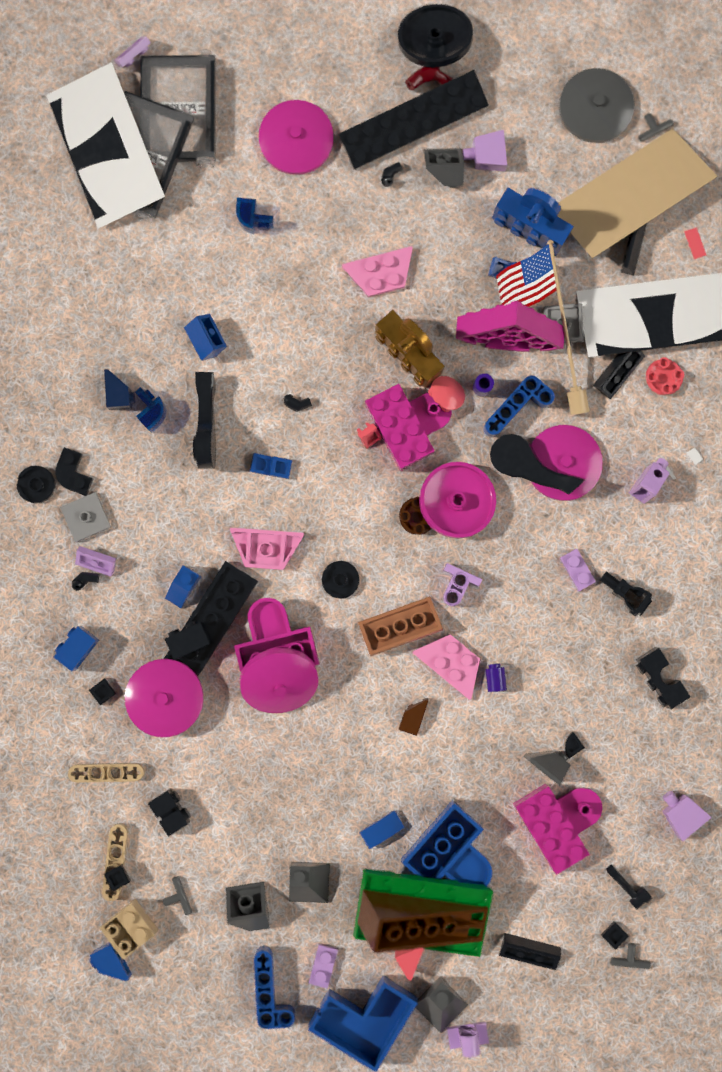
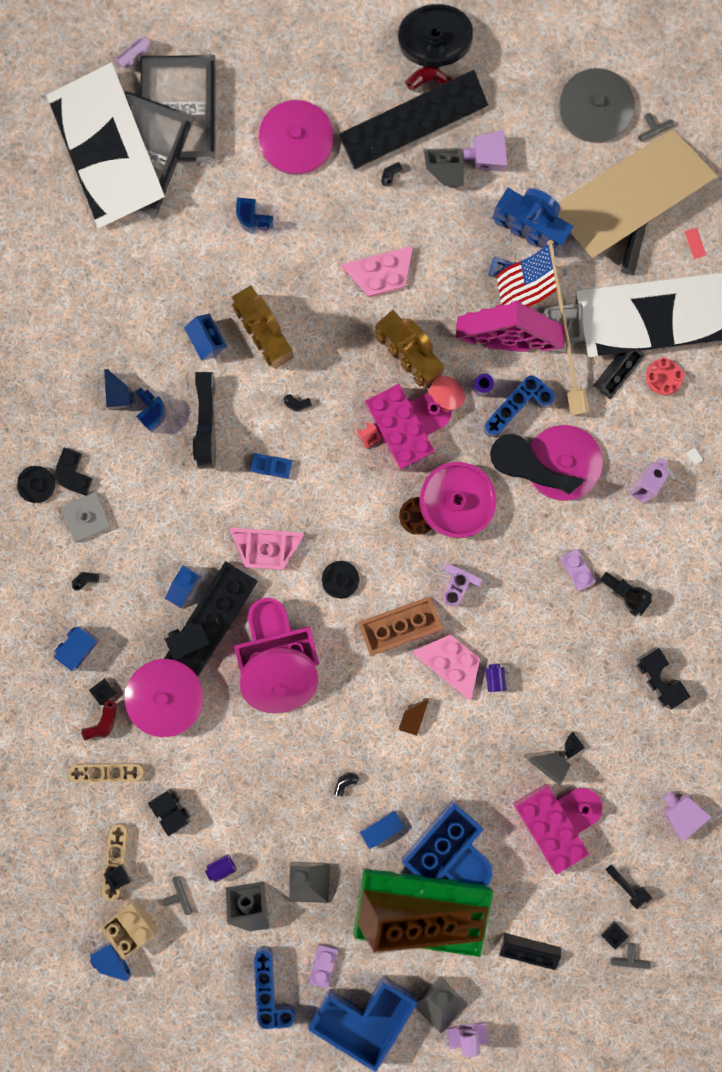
(95, 561): lavender plate -> none
(105, 724): none -> dark red arm
(220, 868): none -> dark purple brick
(263, 325): none -> pearl gold brick
(344, 781): none -> black arm
(408, 961): coral slope -> none

